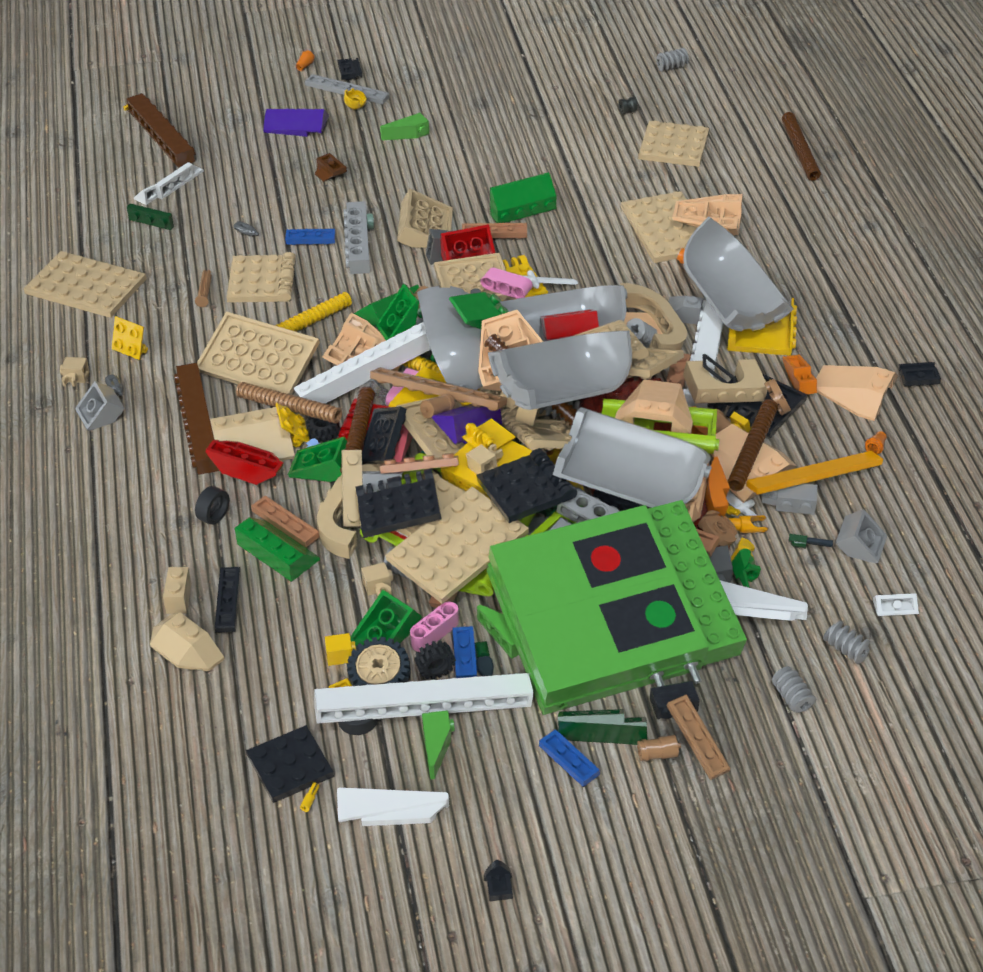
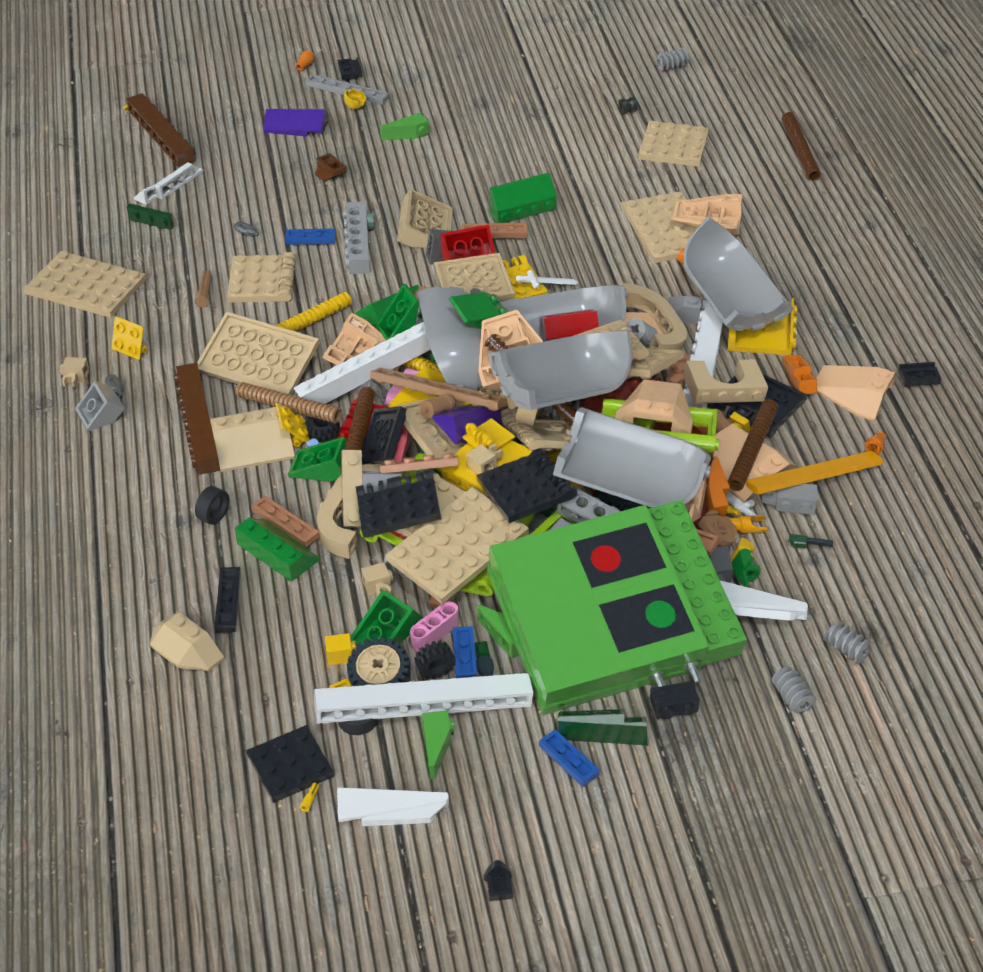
(177, 590): tan brick -> none
(243, 461): red wedge -> none
(506, 283): bright pink beam -> none
(662, 748): medium nougat piece -> none
(698, 737): medium nougat tile -> none
(704, 356): black piece -> none
(777, 396): medium nougat plate -> none
(861, 537): light grey slope -> none
(896, 604): white slope -> none

